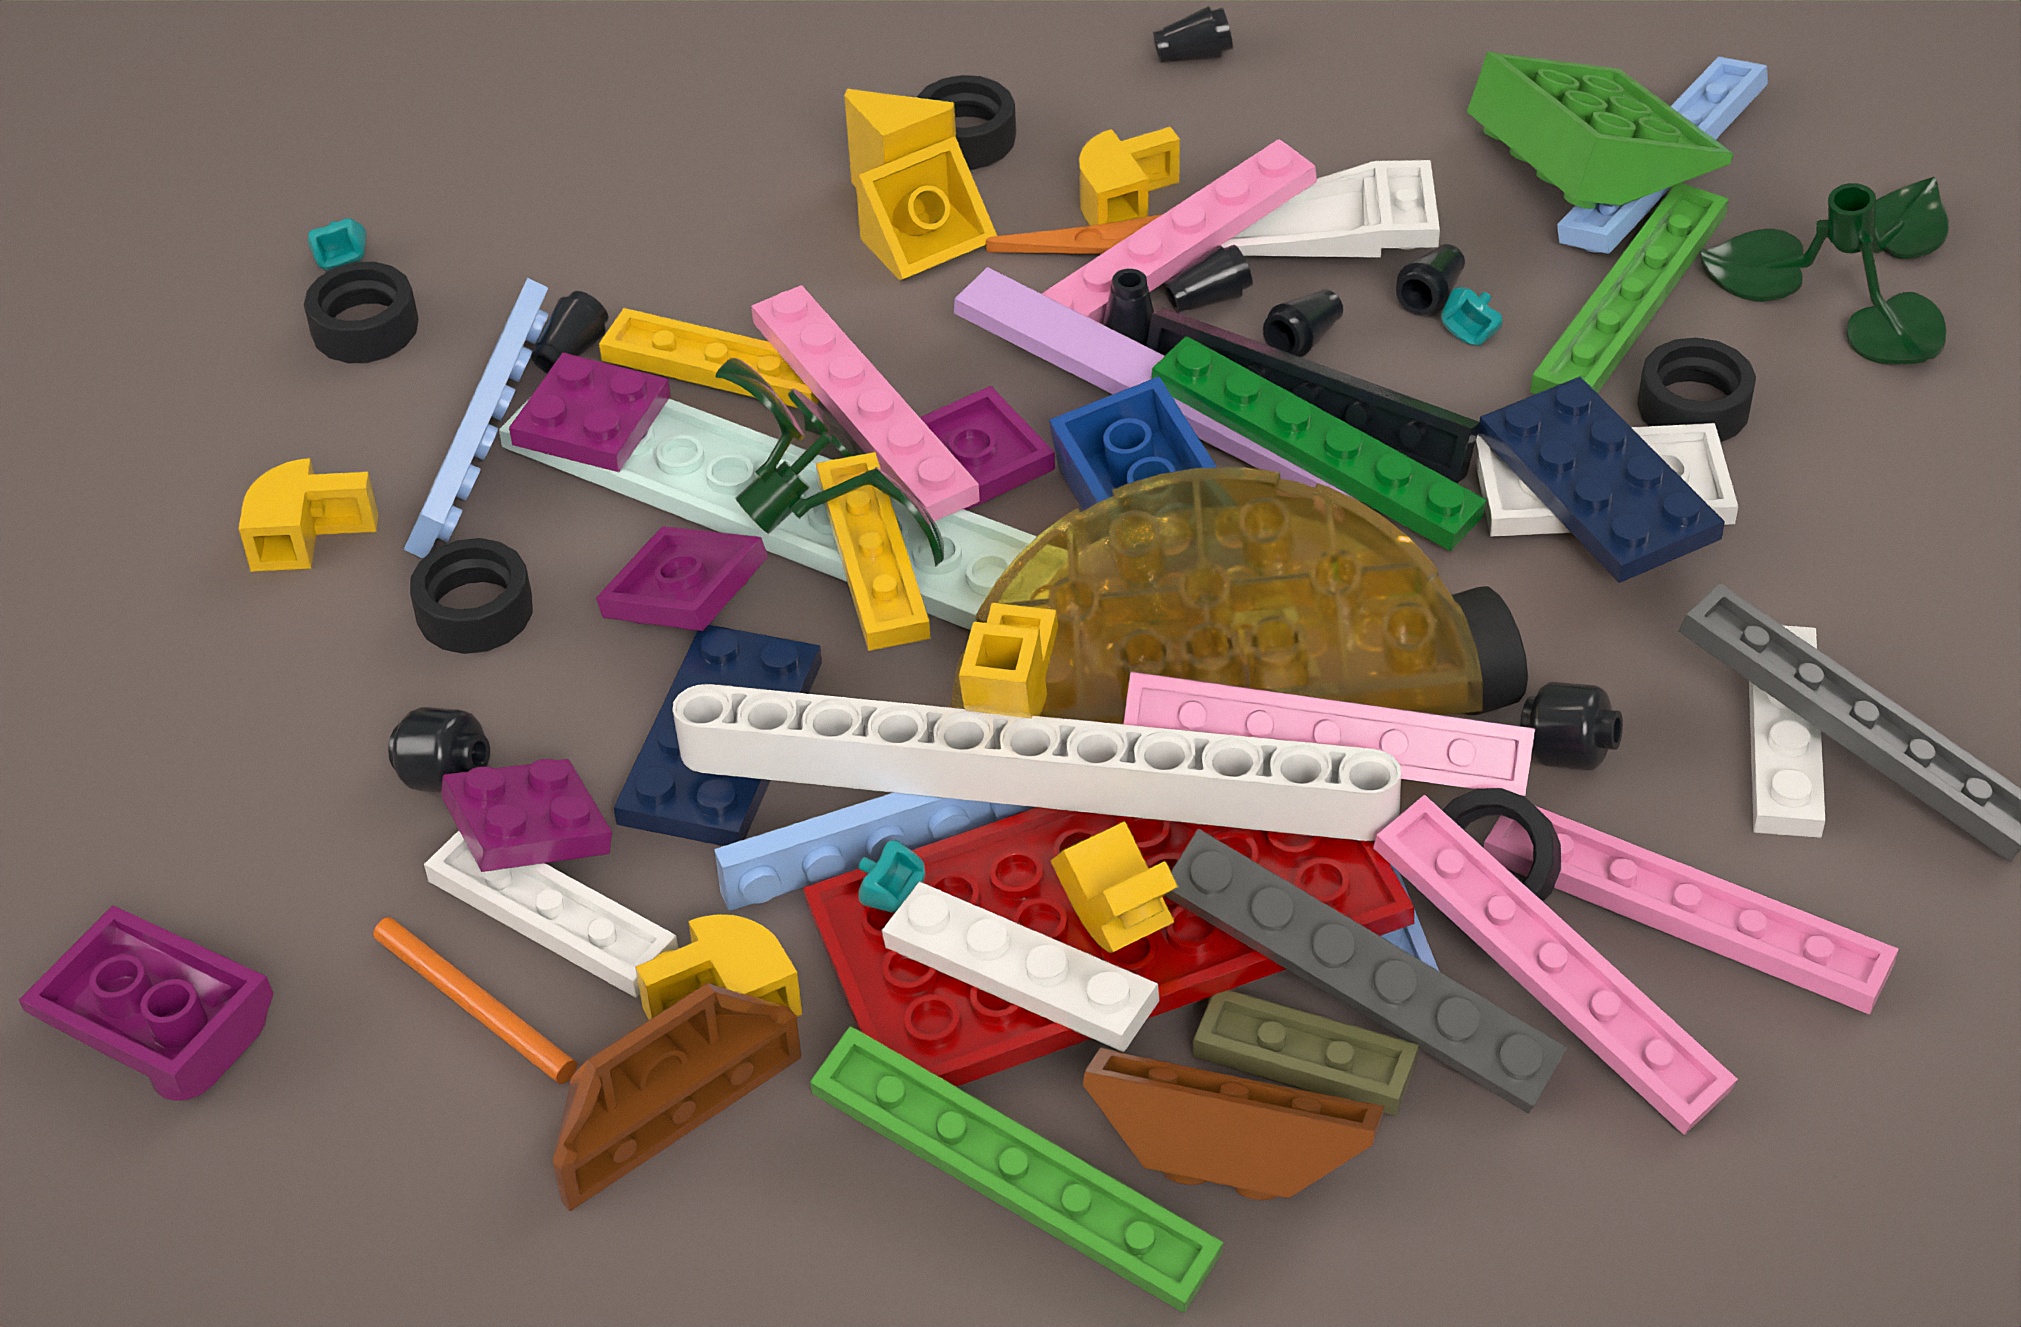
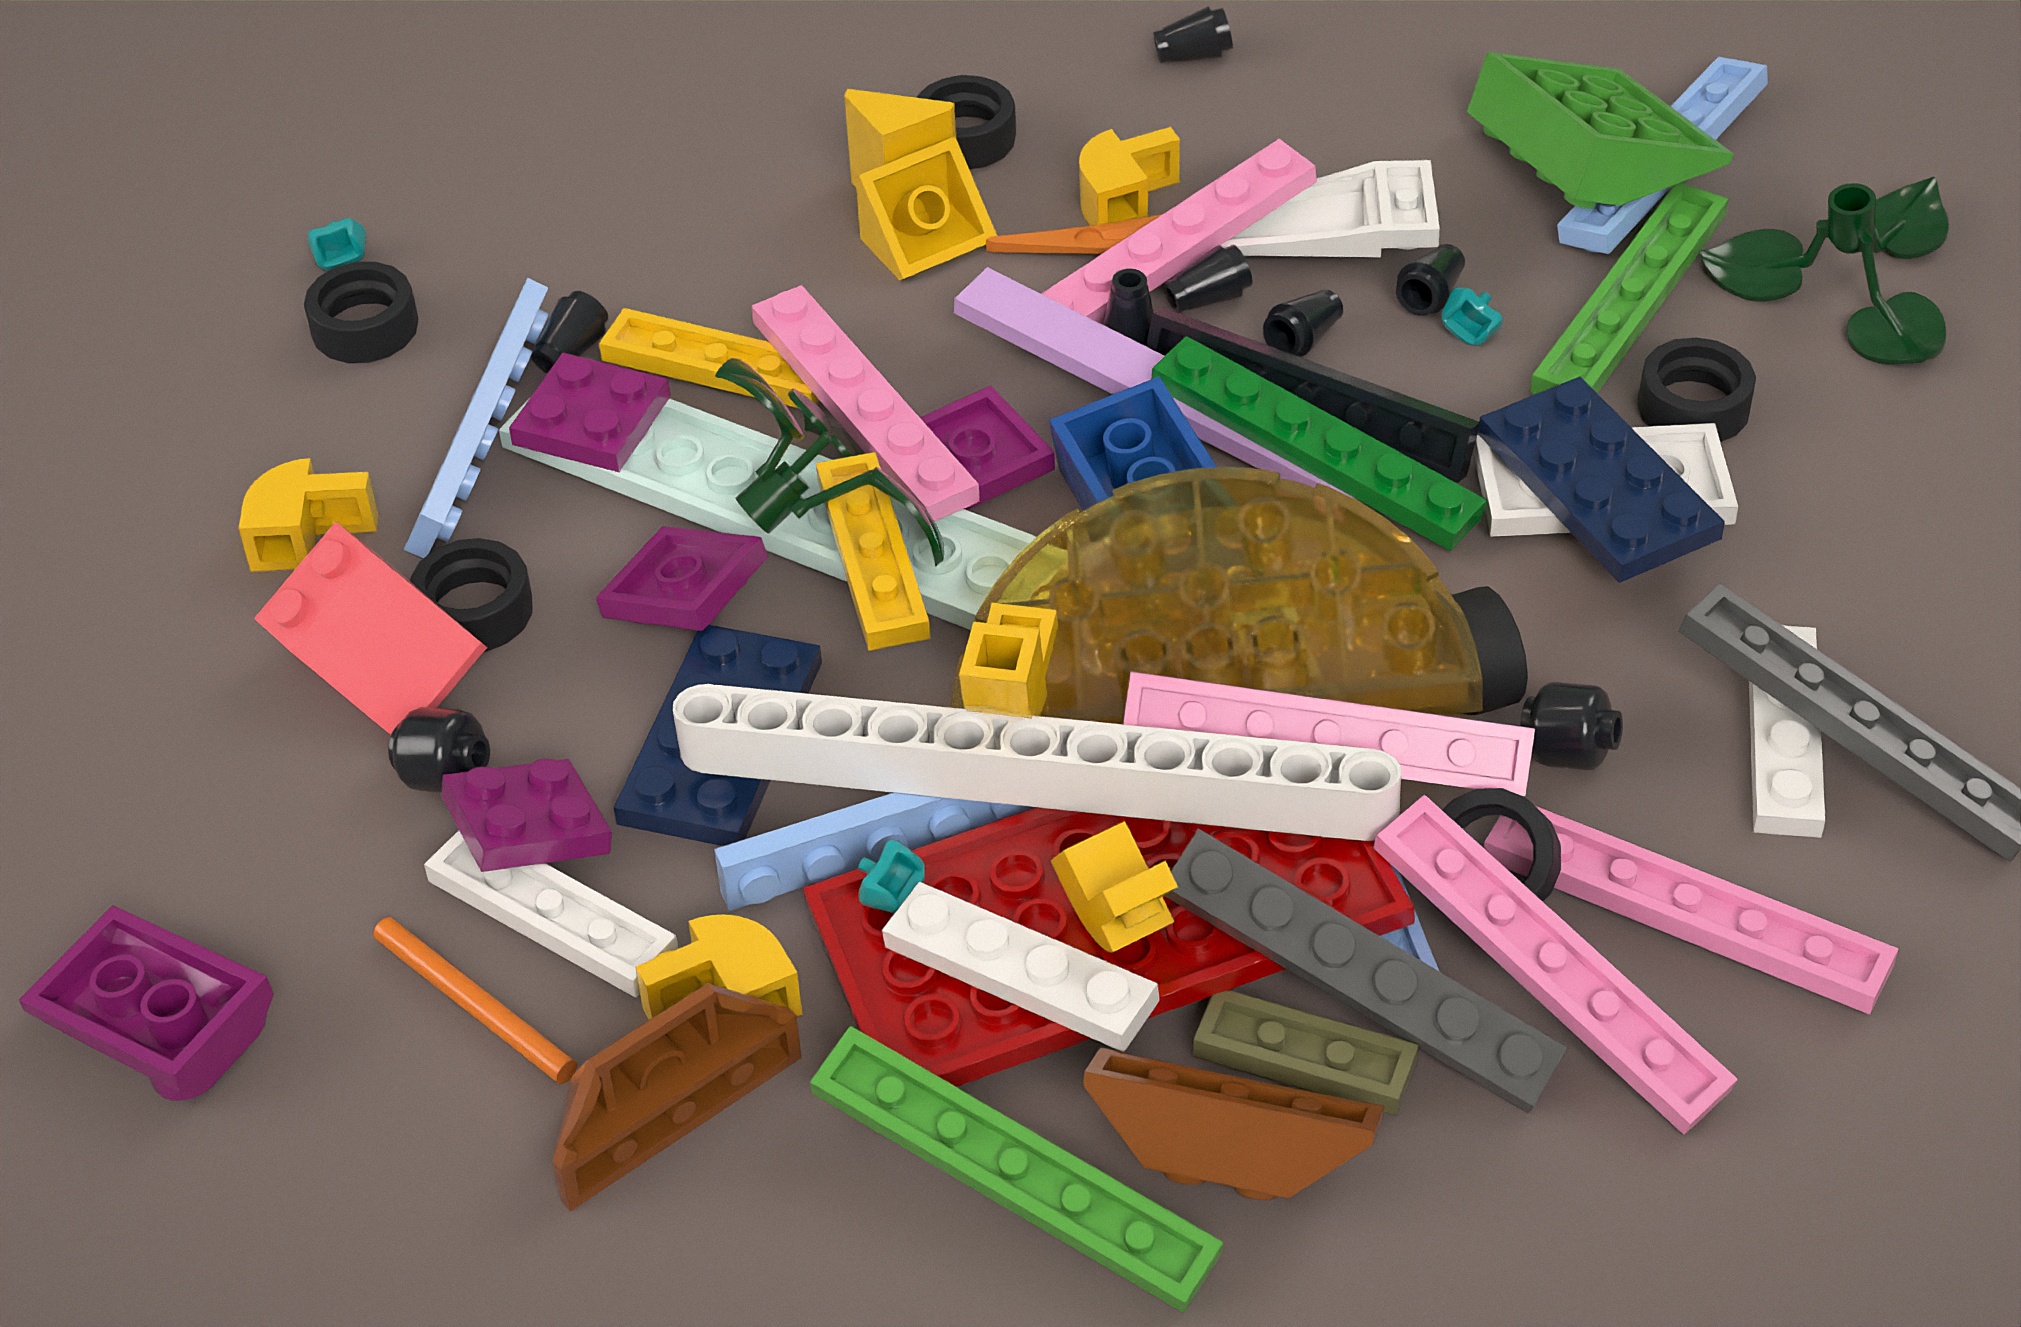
(369, 630): none -> coral slope

